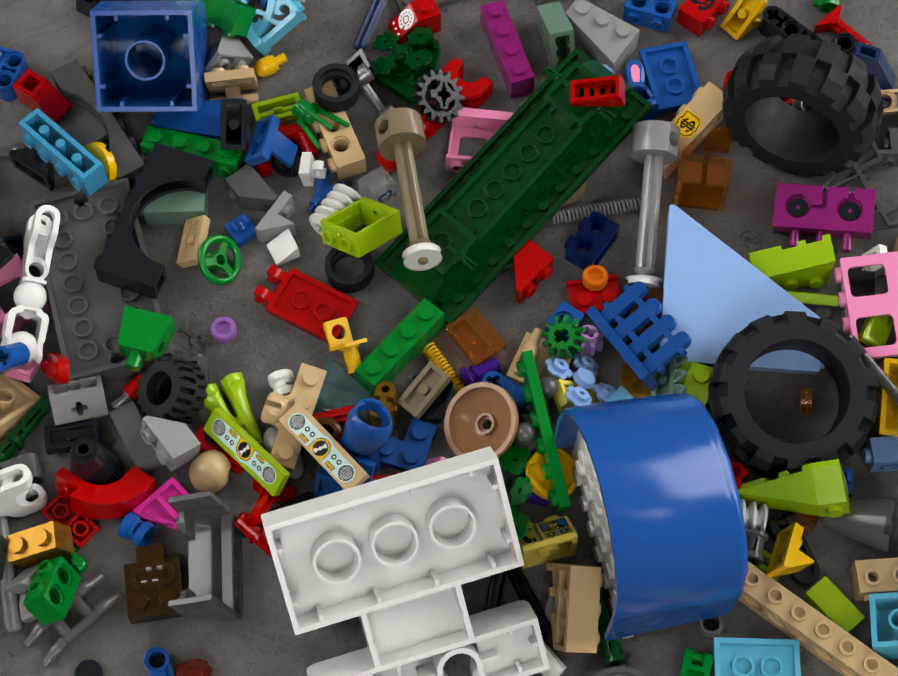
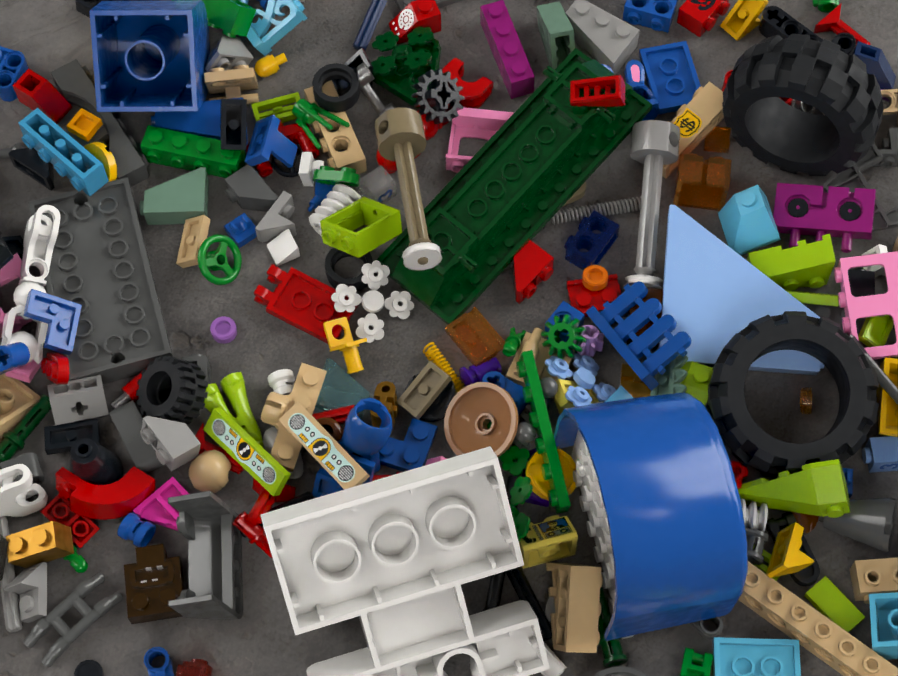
(52, 590): green brick -> none
(59, 314): none -> plate
(84, 124): none -> light orange plate
(144, 336): green torso -> none
(164, 173): black arch -> none
(329, 176): none -> green plate
(372, 301): none -> white plant
(401, 346): green brick -> none
(513, 342): none -> green piece
(748, 221): none -> medium azure slope

